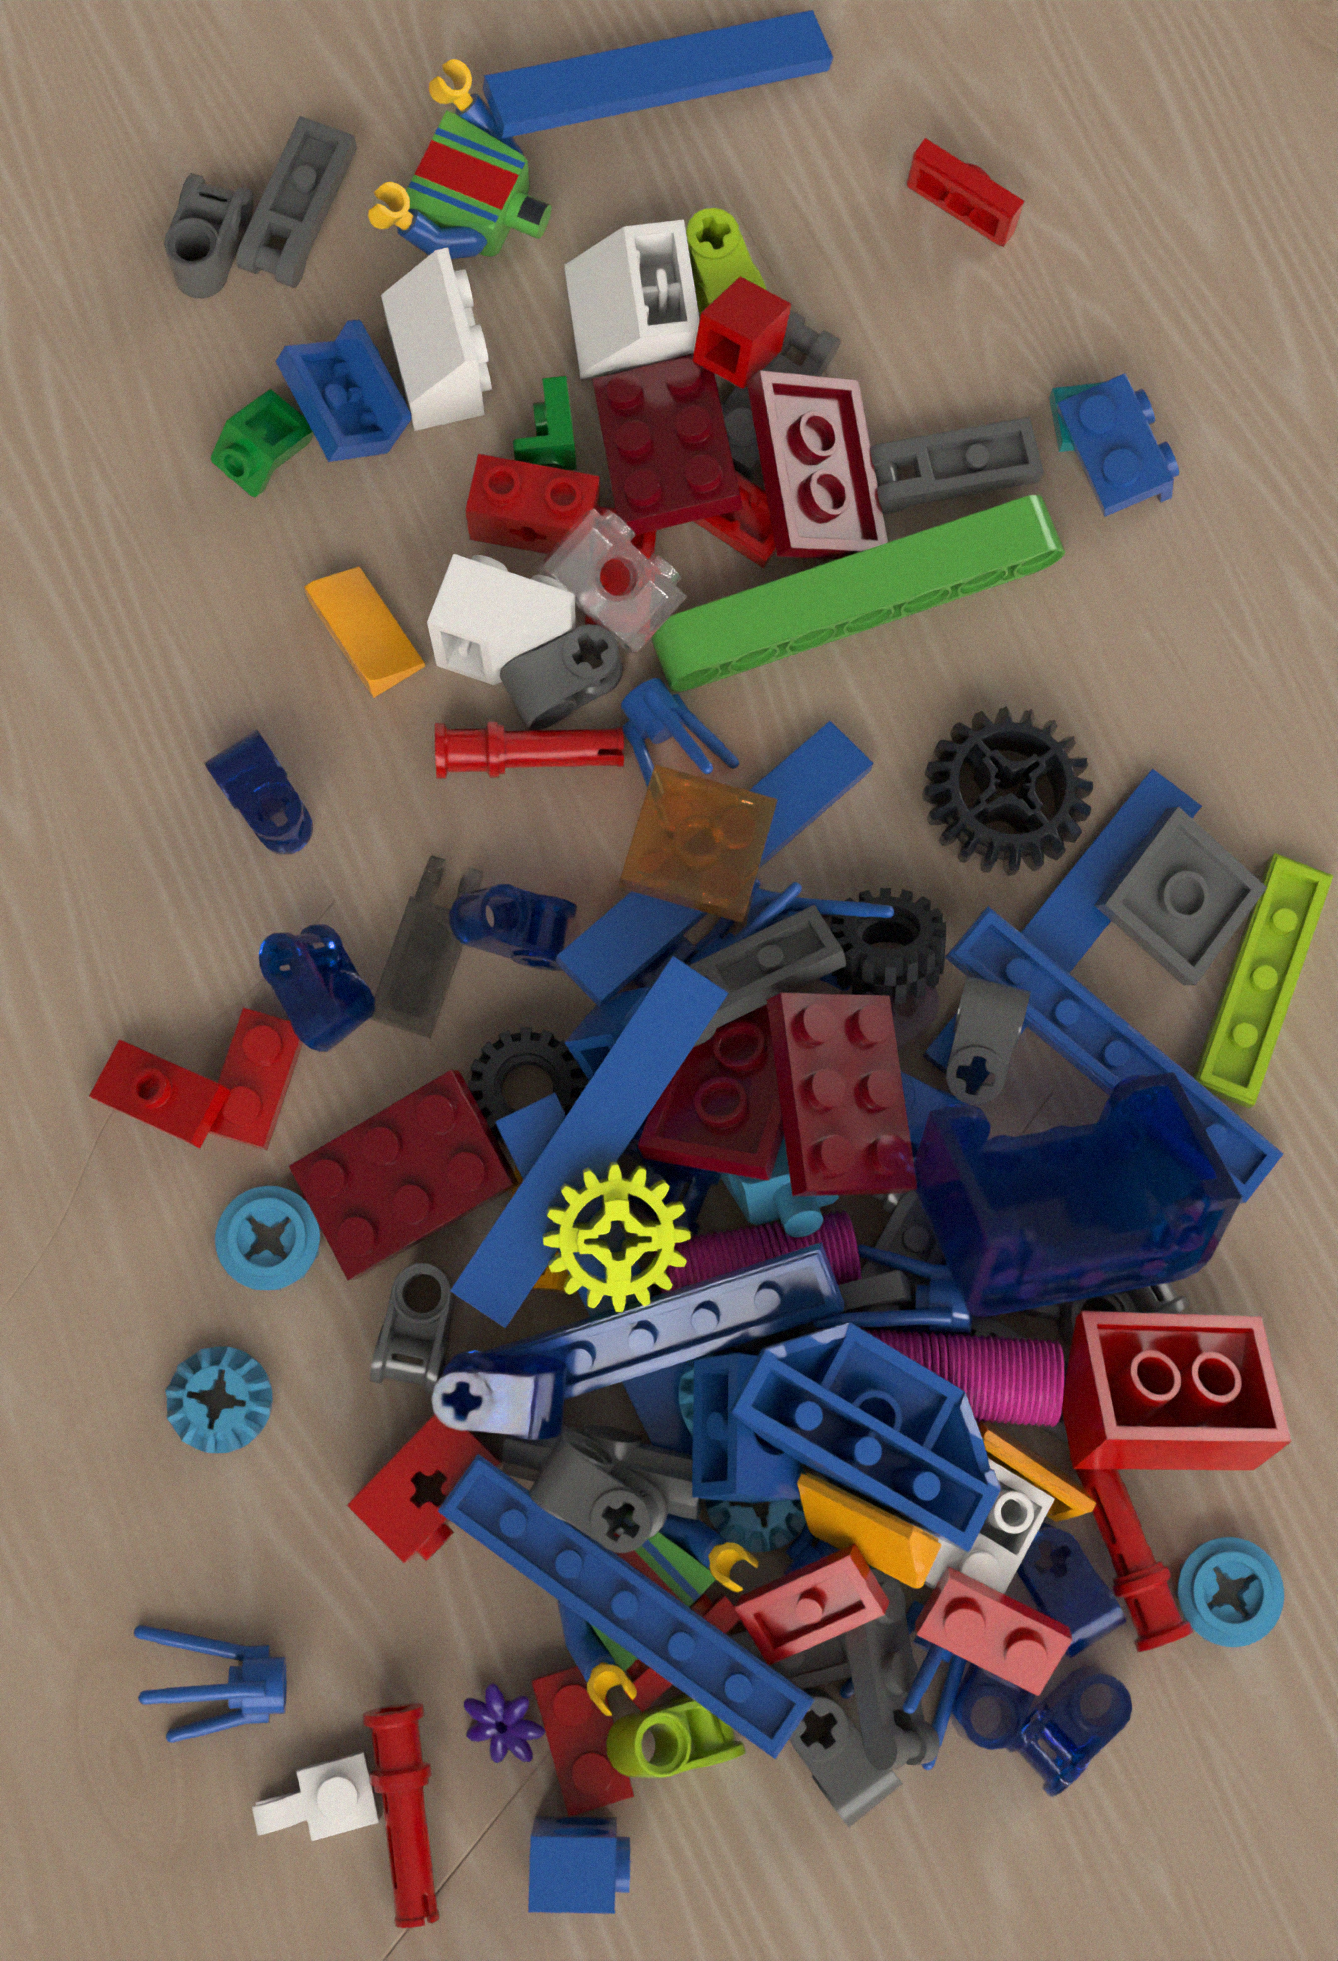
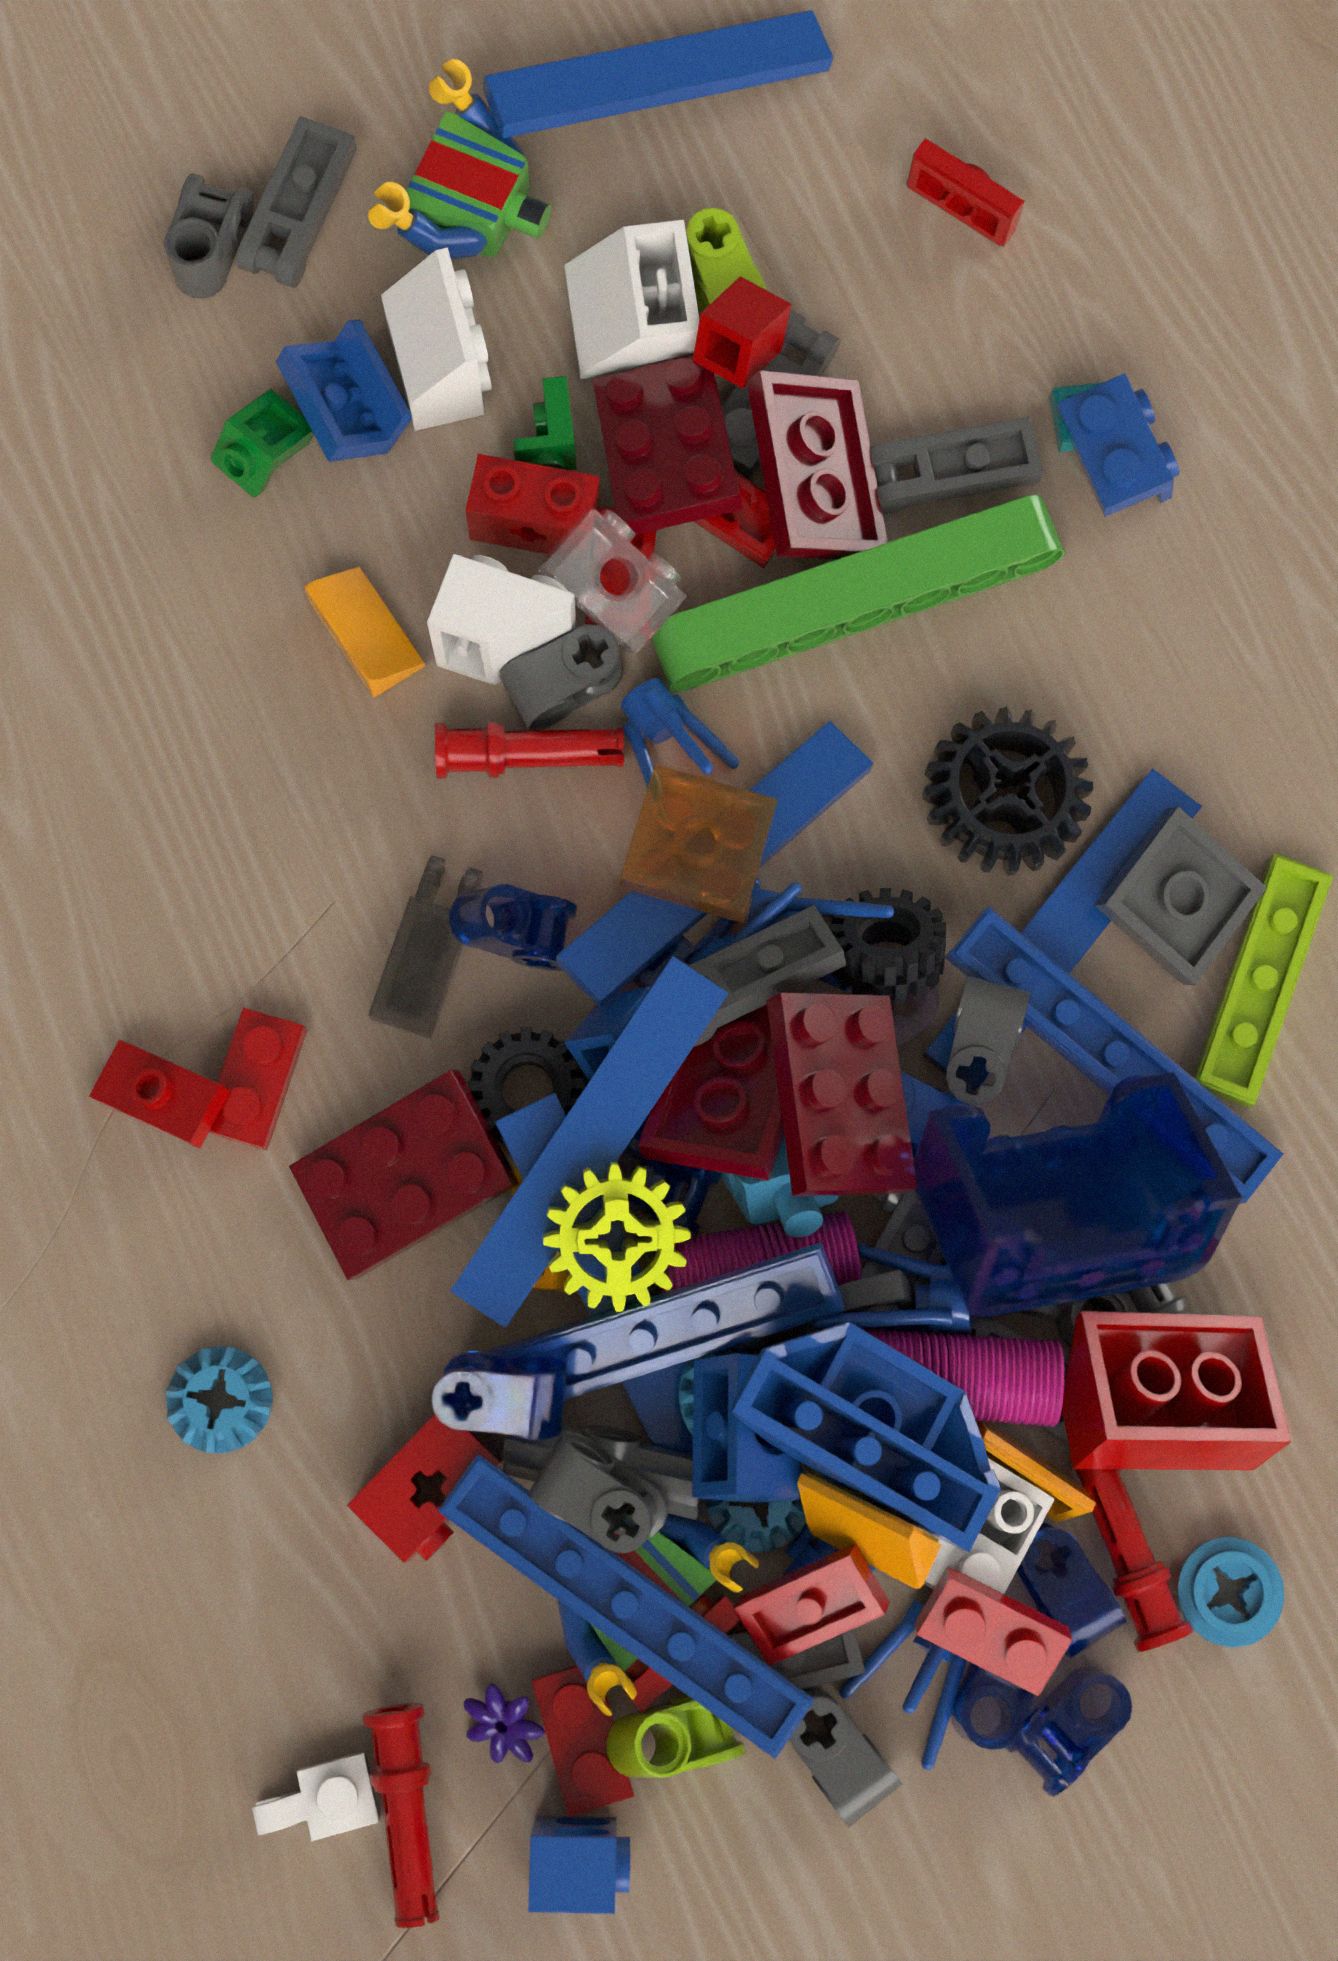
(237, 1238): dark azure gear -> none
(255, 1686): blue plant -> none
(259, 790): clear blue piece -> none
(321, 988): clear blue piece -> none
(414, 1332): dark grey piece -> none
(882, 1678): dark grey plate -> none

